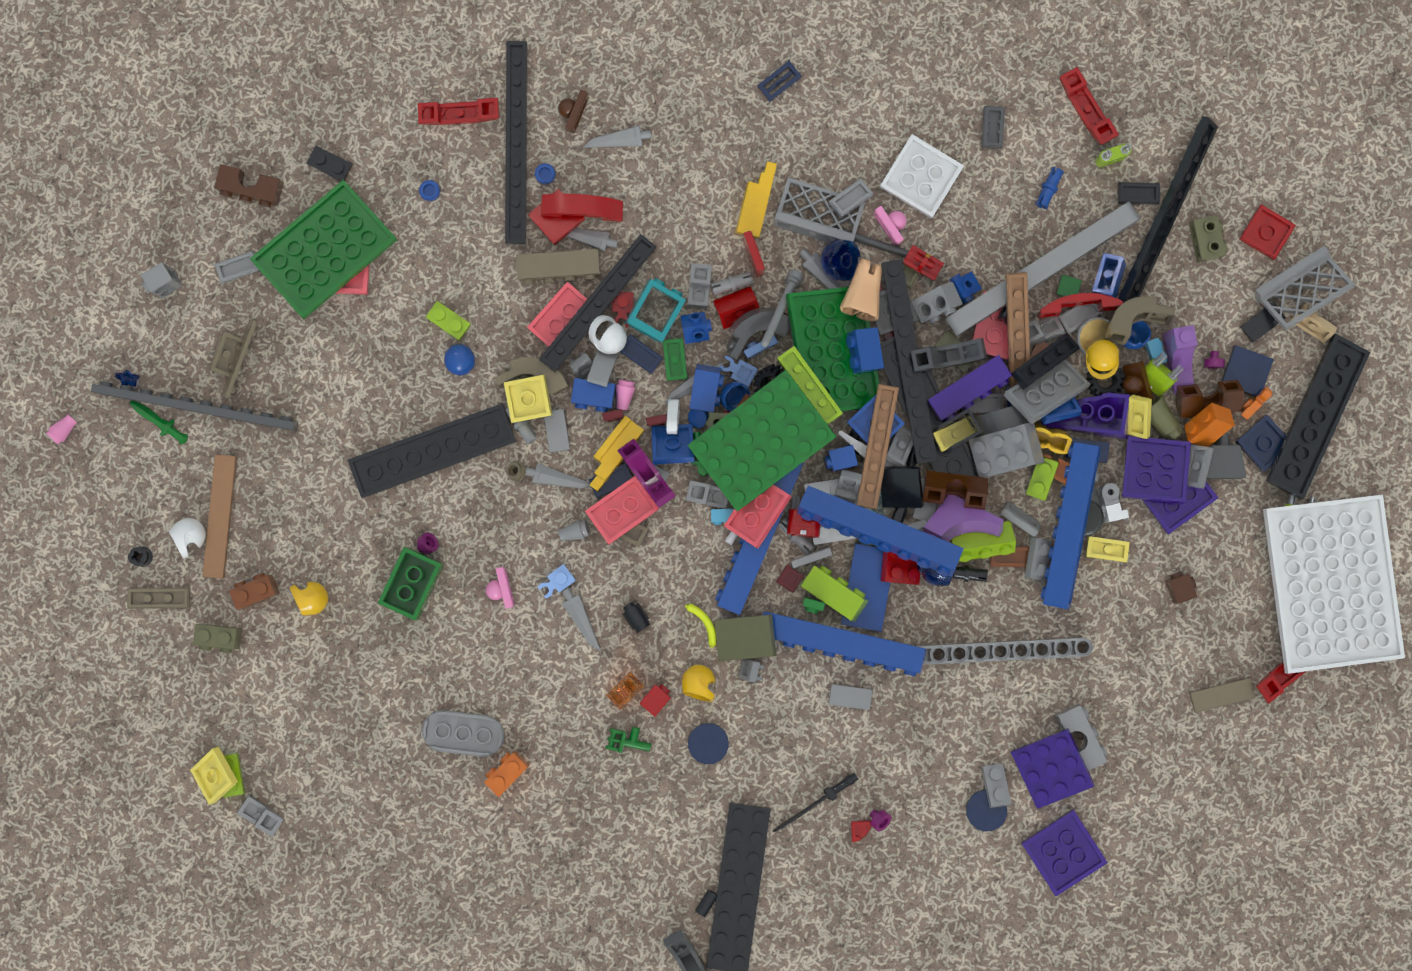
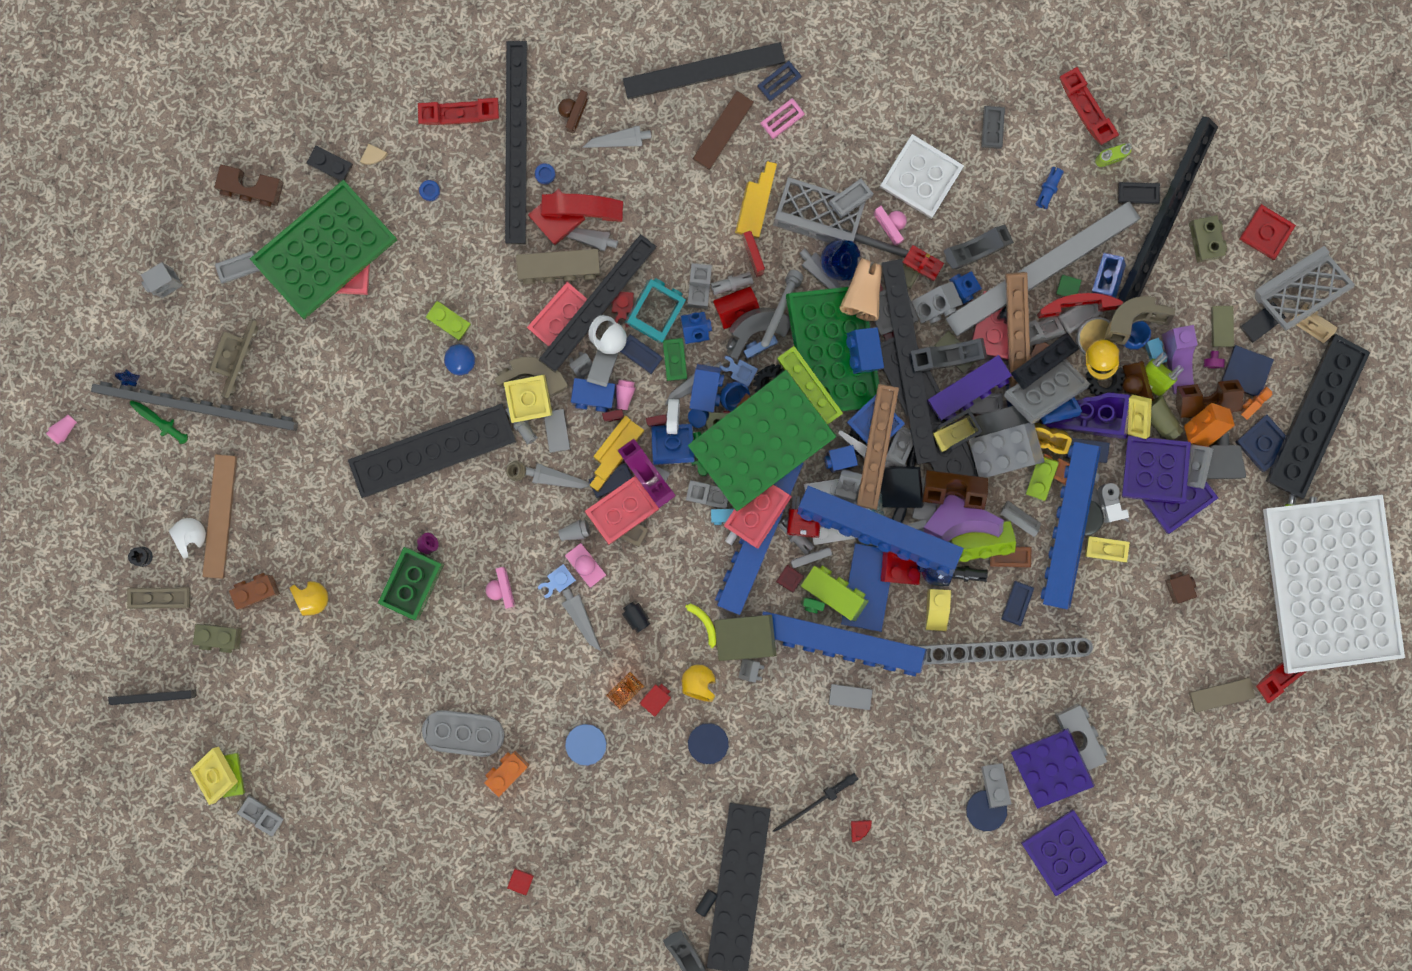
(152, 697): none -> black tile
(373, 155): none -> tan tile
(520, 881): none -> red tile
(585, 565): none -> bright pink tile
(586, 744): none -> medium blue tile
(622, 741): green arm -> none
(704, 70): none -> black tile
(723, 130): none -> reddish brown tile
(768, 129): none -> bright pink tile
(880, 819): magenta tile -> none
(938, 609): none -> light yellow slope
(978, 248): none -> dark grey arch
(1017, 603): none -> dark blue tile
(1037, 559): light grey plate -> none
(1222, 326): none -> olive tile

